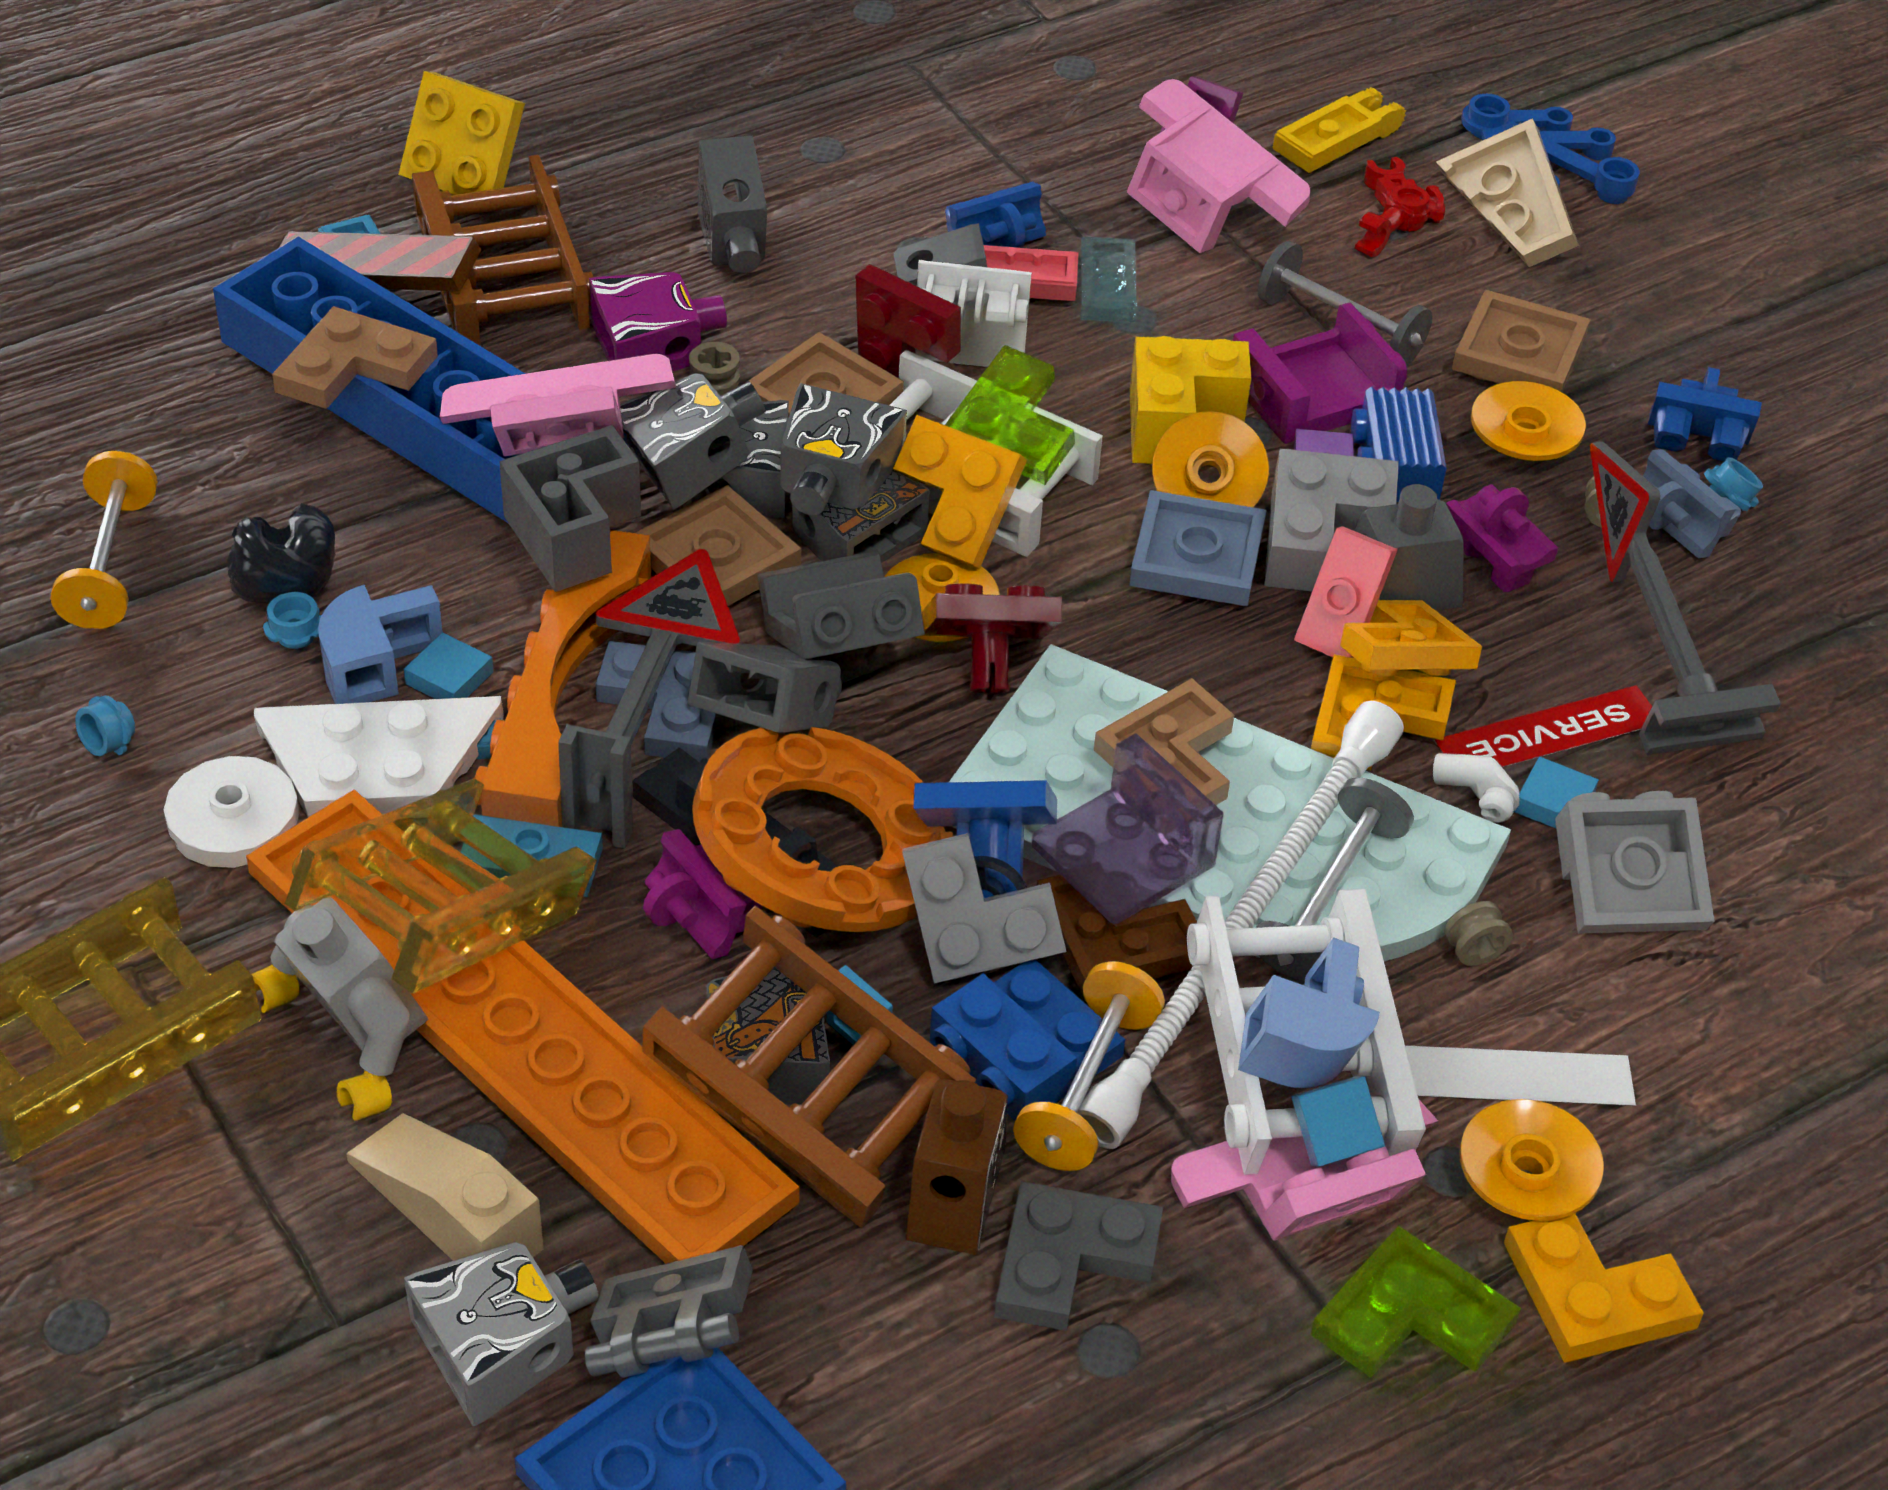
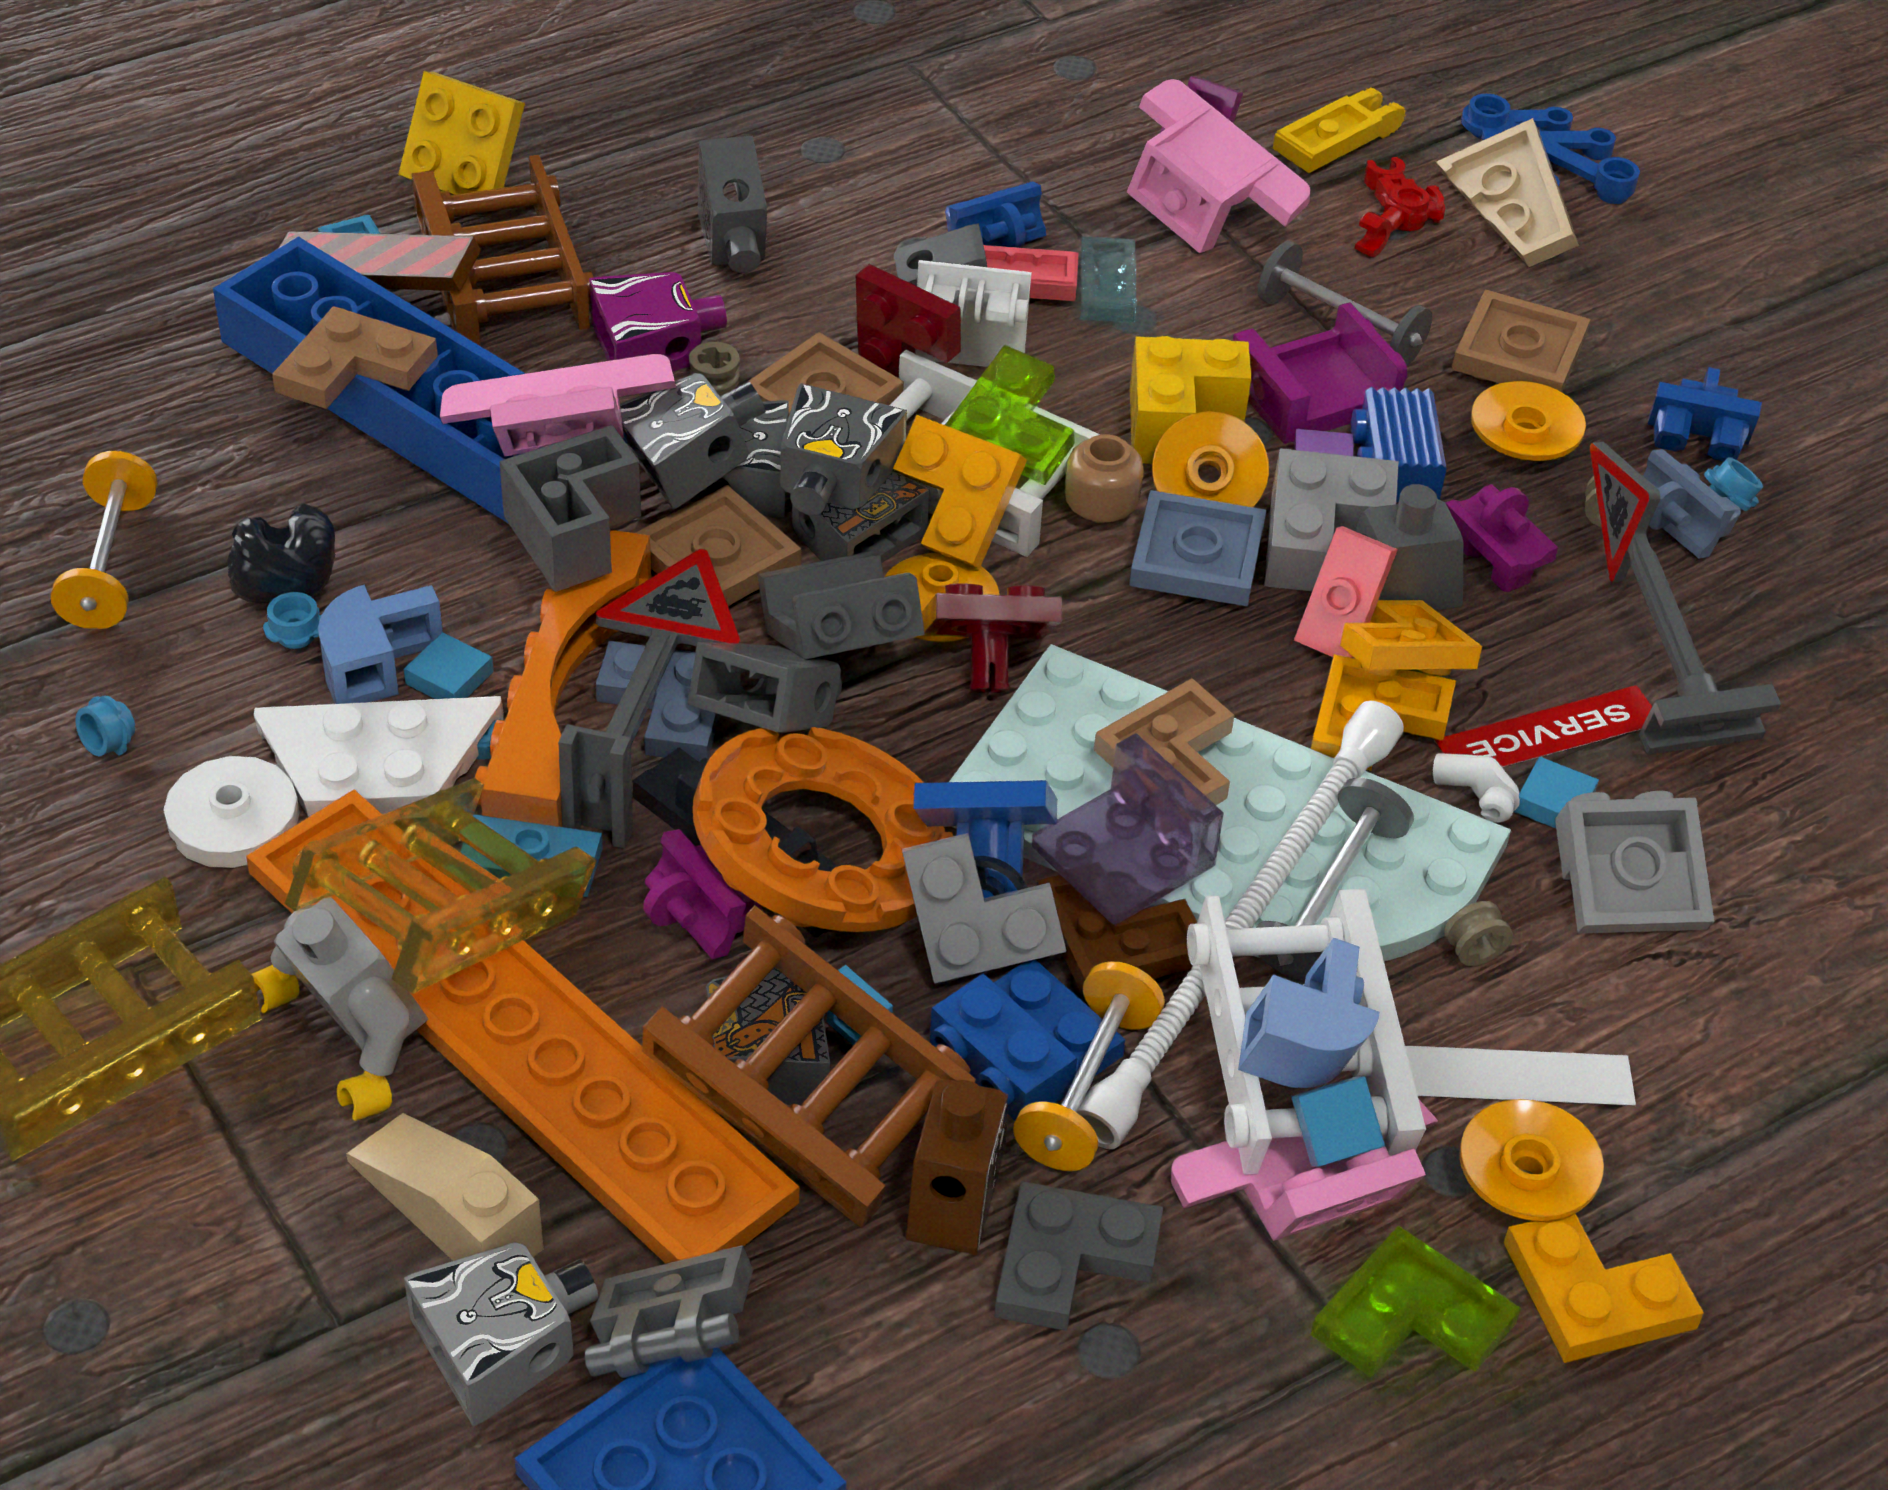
(1103, 479): none -> medium nougat head

